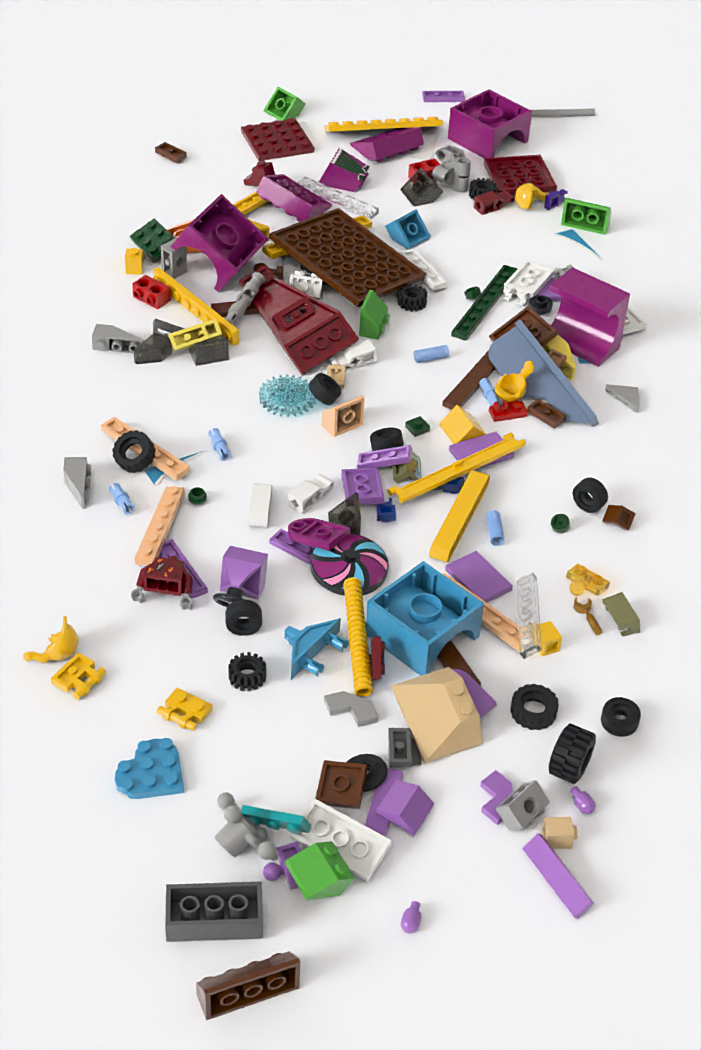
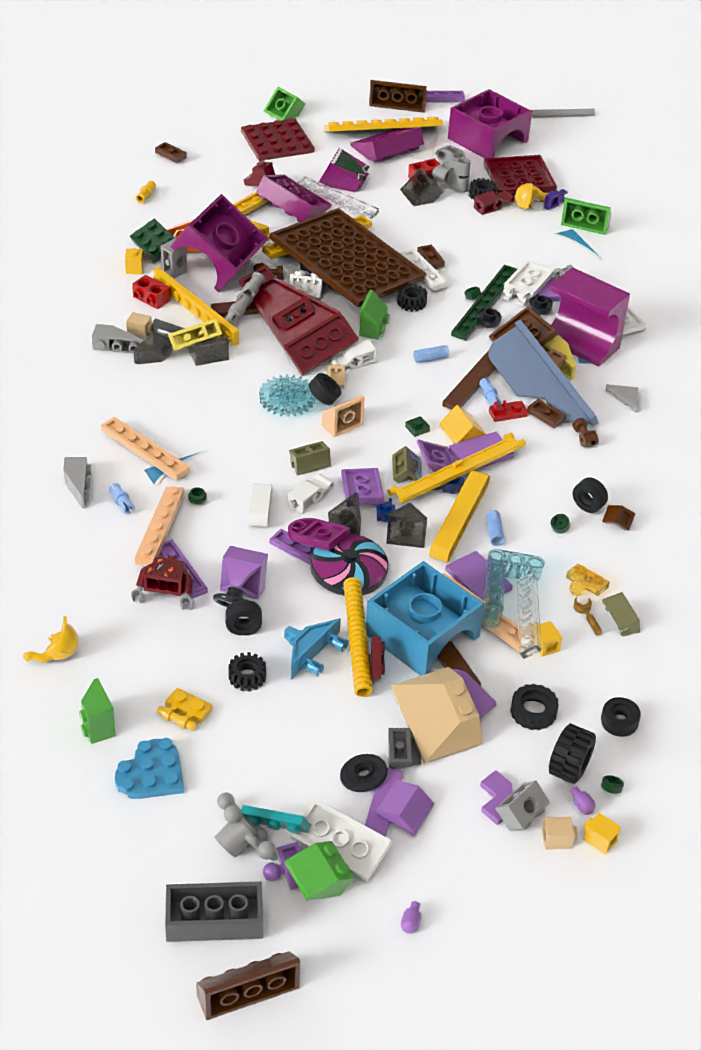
(74, 671): yellow plate -> none
(97, 714): none -> bright green slope
(125, 442): black tyre -> none
(139, 325): none -> tan brick
(145, 191): none -> yellow pin
(219, 444): light blue pin -> none
(310, 457): none -> olive hinge
(342, 784): reddish brown plate -> none
(344, 702): light grey tile -> none
(385, 457): medium lavender tile -> none
(386, 438): black tyre -> none
(398, 96): none -> reddish brown slope
(407, 527): none -> clear smoke slope
(408, 230): dark azure slope -> none
(431, 255): none -> reddish brown plate
(435, 455): none -> medium lavender slope
(489, 317): none -> black plate
(501, 565): none -> clear light blue beam
(513, 386): yellow piece -> none
(558, 876): medium lavender tile -> none
(586, 437): none -> reddish brown leg
(601, 833): none -> yellow brick
(612, 784): none -> dark green tile

